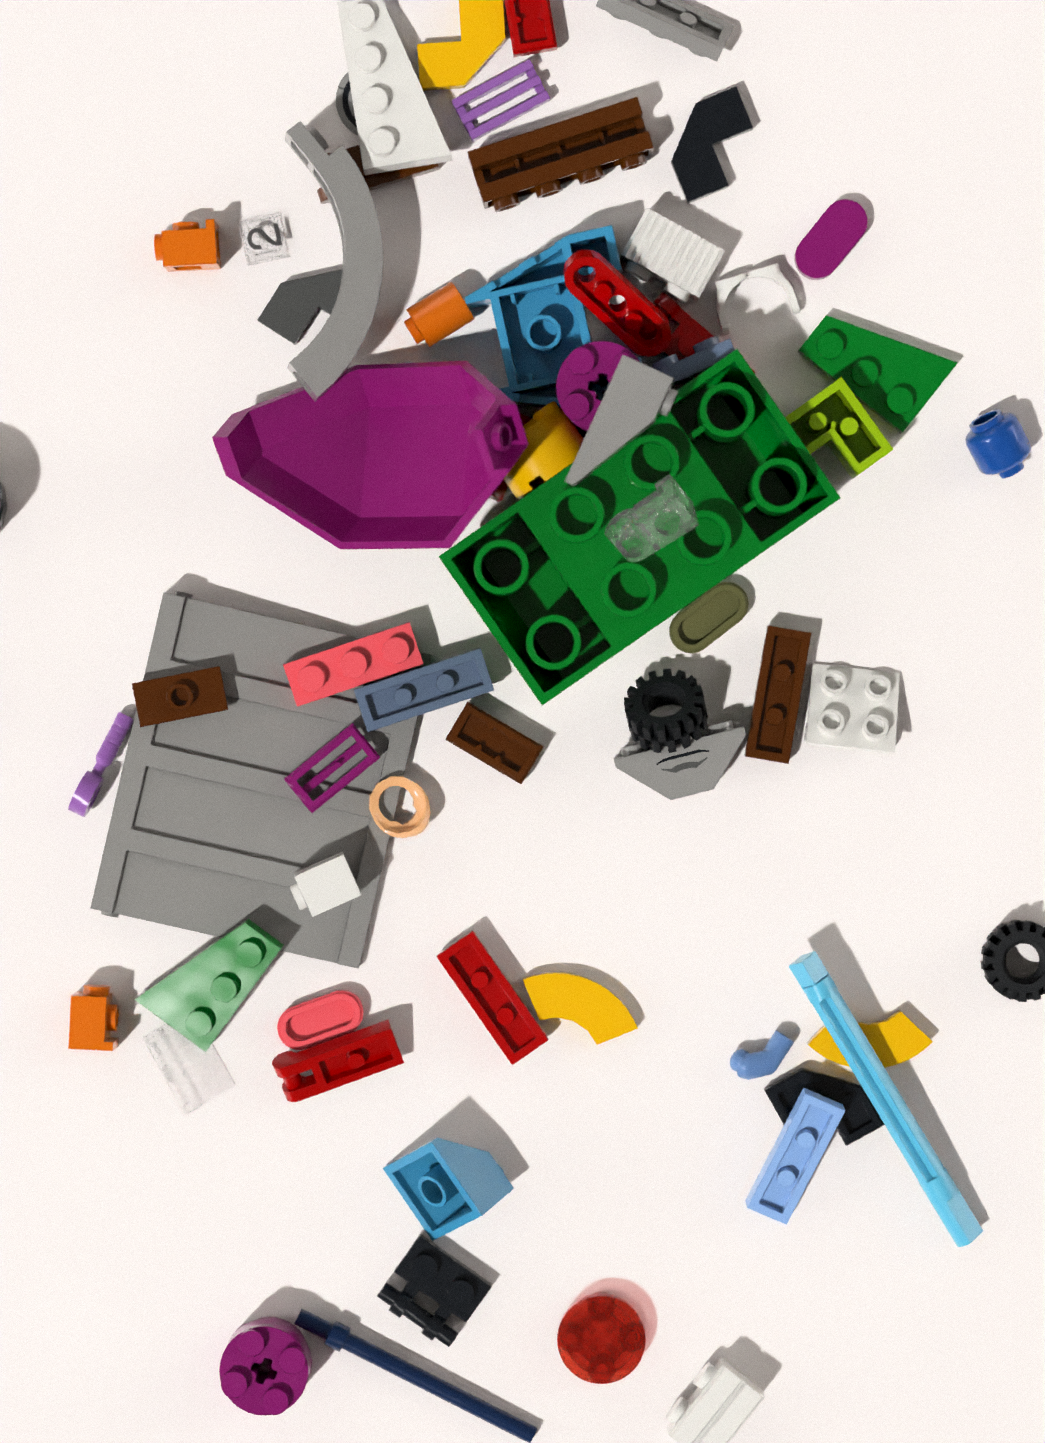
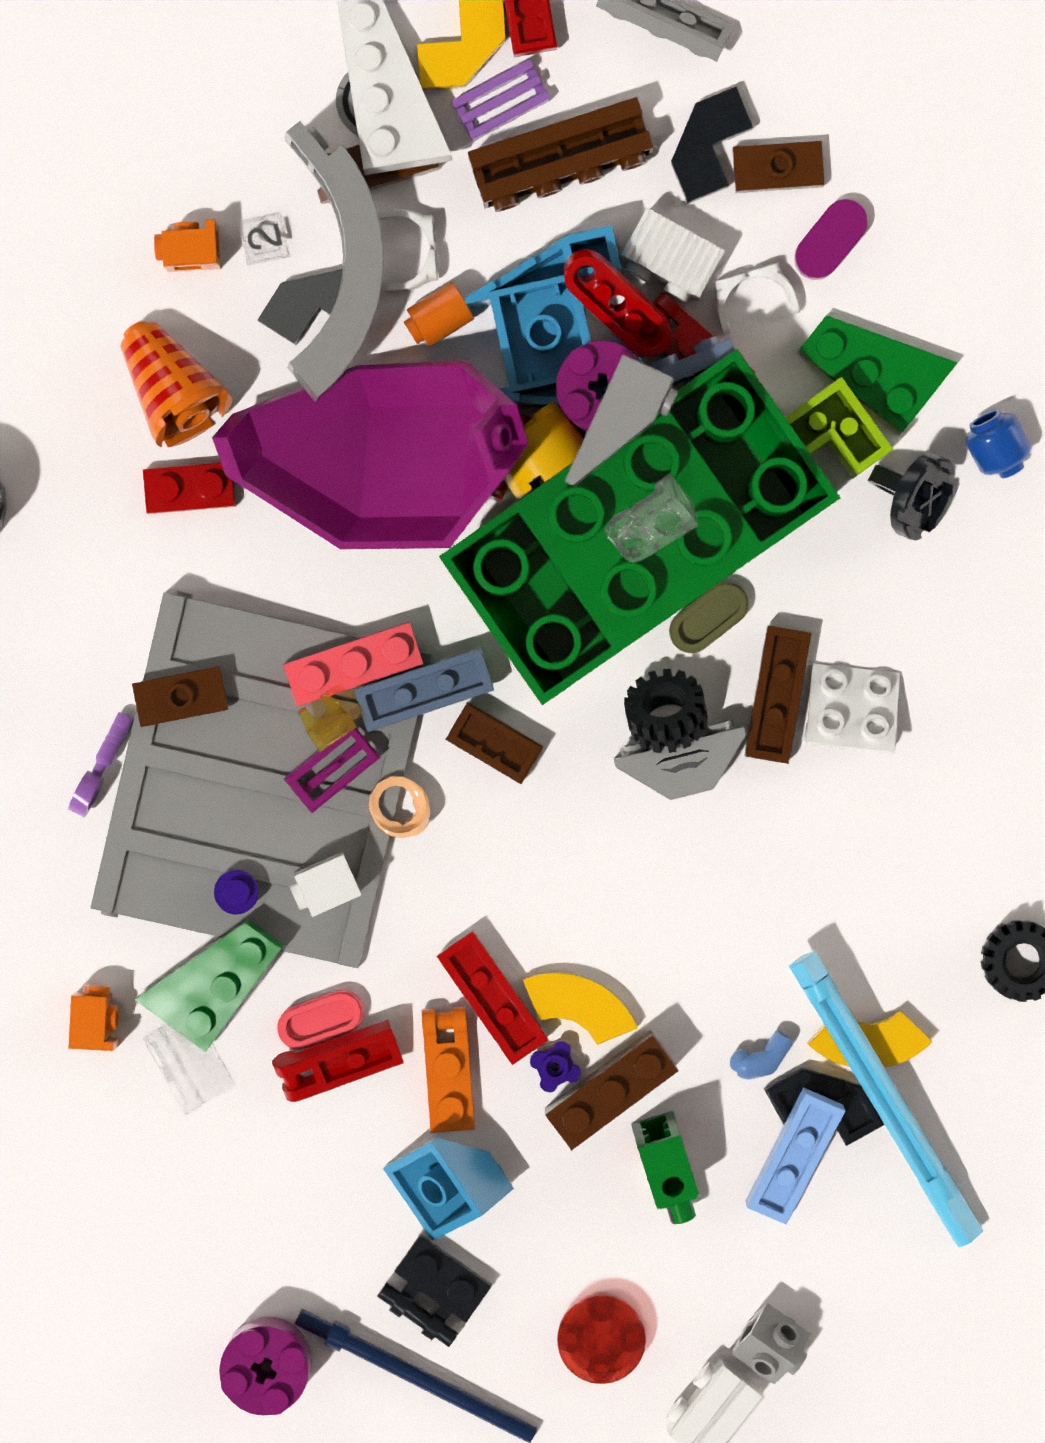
(171, 385): none -> orange cone
(187, 488): none -> red plate
(236, 892): none -> dark purple plate
(329, 726): none -> clear yellow tile
(430, 270): none -> white cap
(448, 1071): none -> orange plate
(558, 1054): none -> dark purple plate
(611, 1090): none -> reddish brown brick
(666, 1166): none -> green torso
(772, 1344): none -> light grey brick
(778, 166): none -> reddish brown plate
(918, 495): none -> black tile

